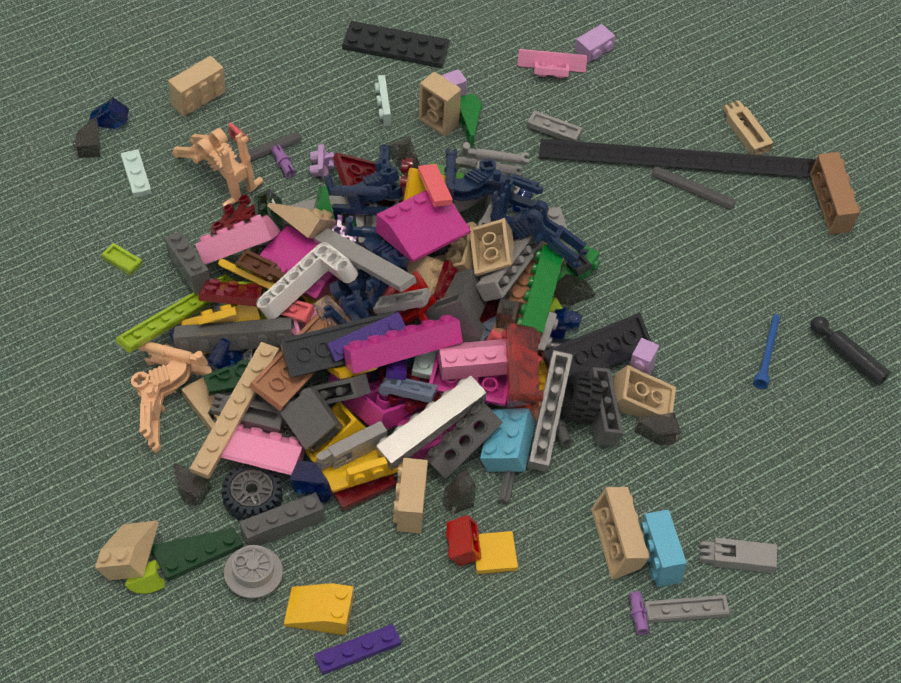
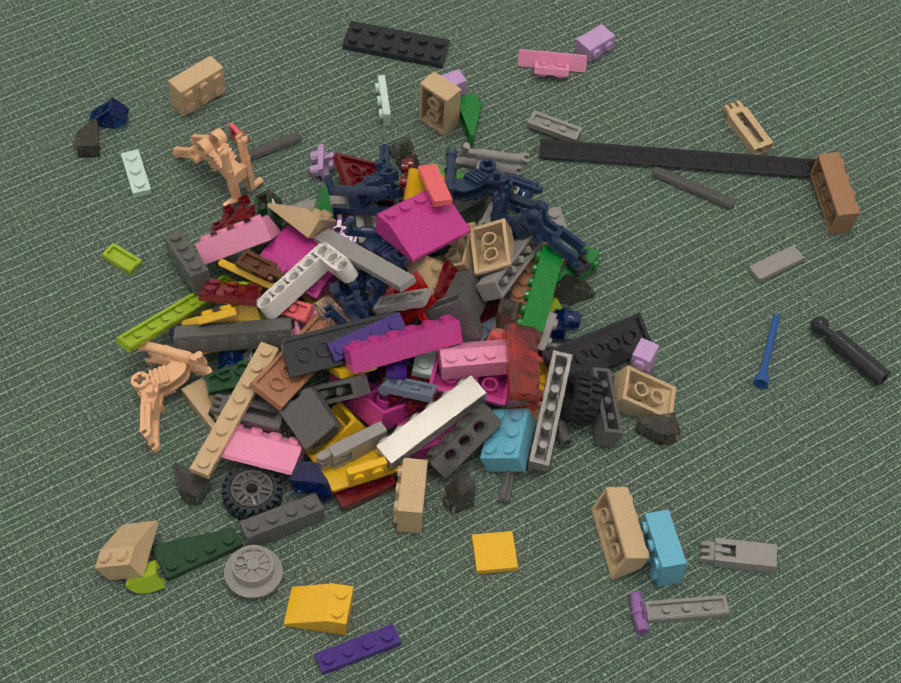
(219, 354): clear blue cone -> none
(283, 161): medium lavender pin -> none
(463, 540): red brick -> none
(776, 264): none -> light grey tile

